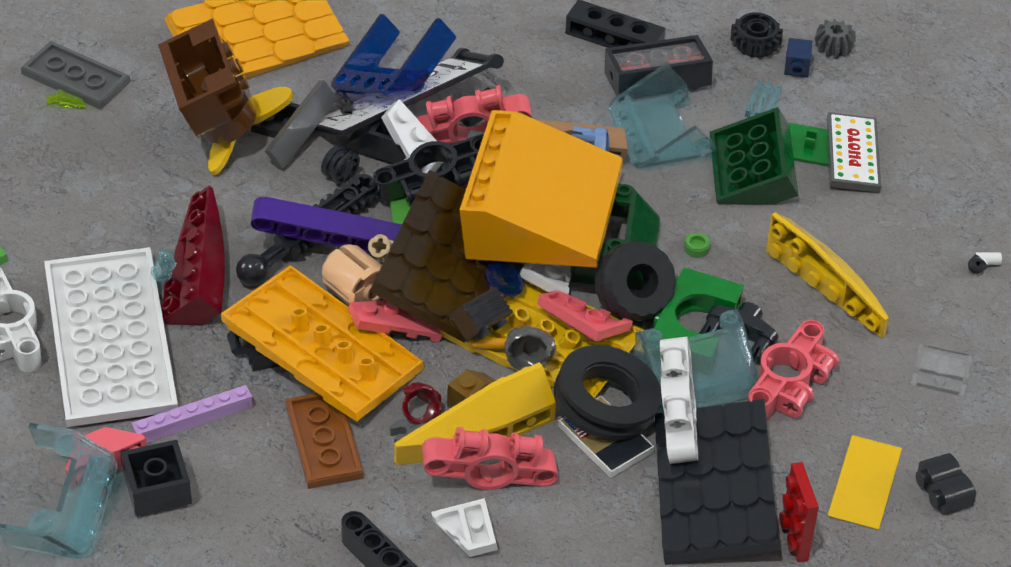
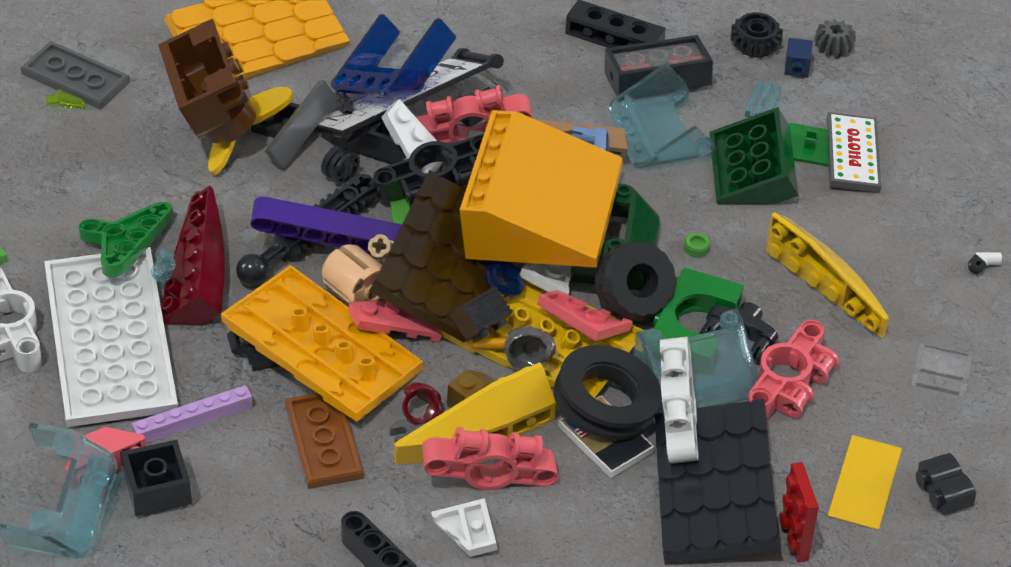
(126, 238): none -> green beam

